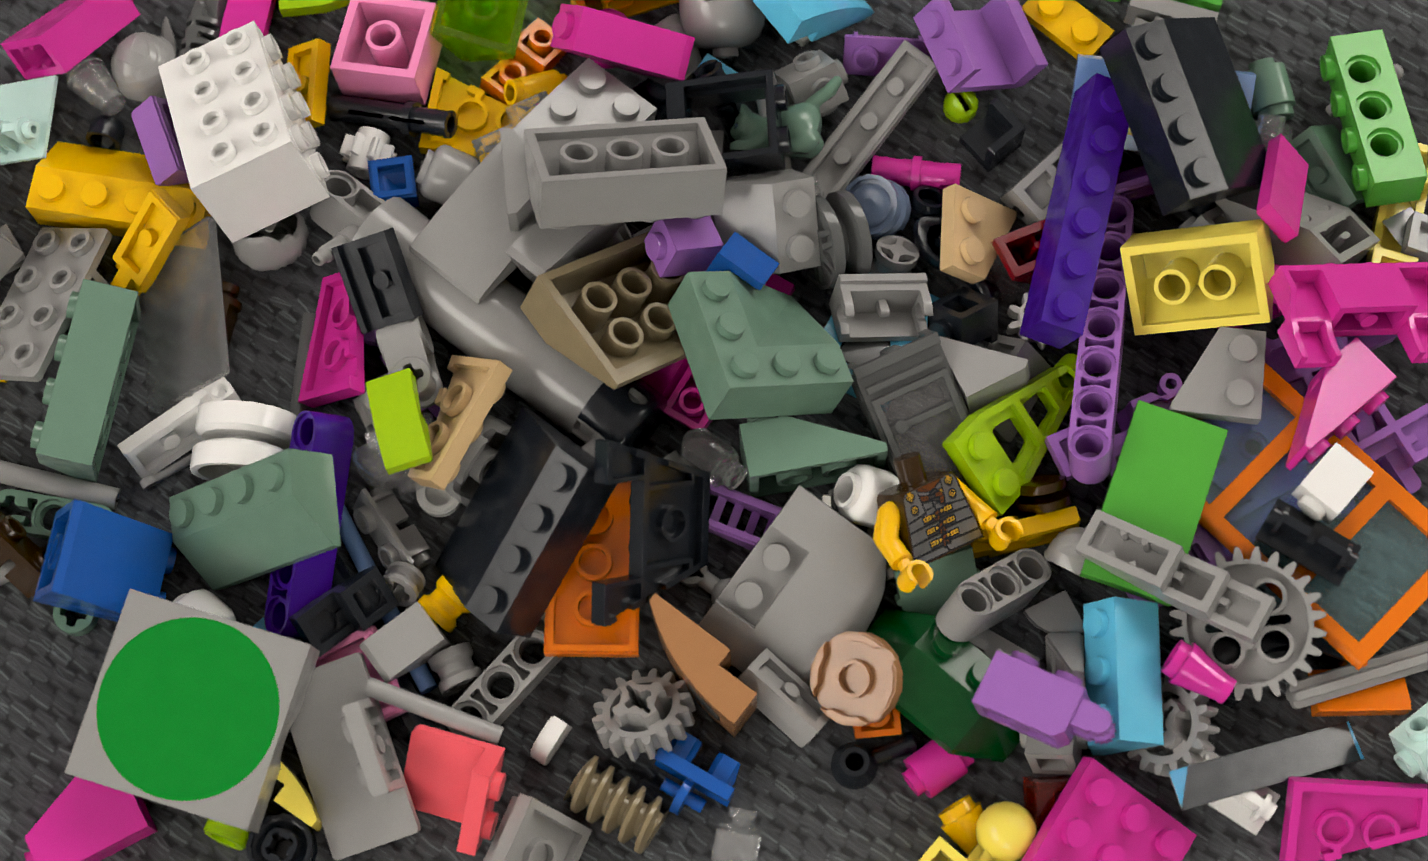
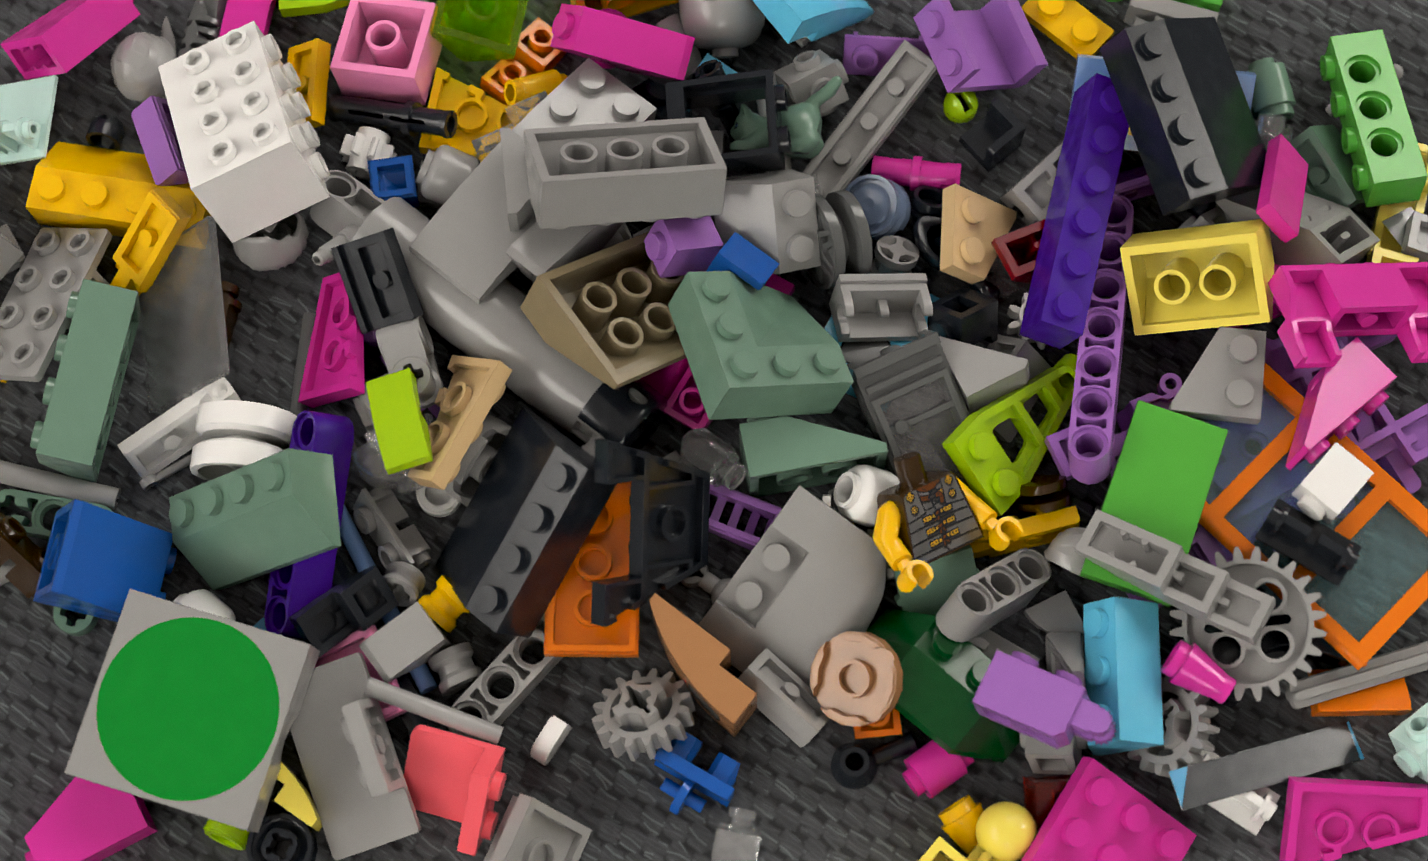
(96, 85): clear cone -> none
(616, 805): dark tan piece -> none

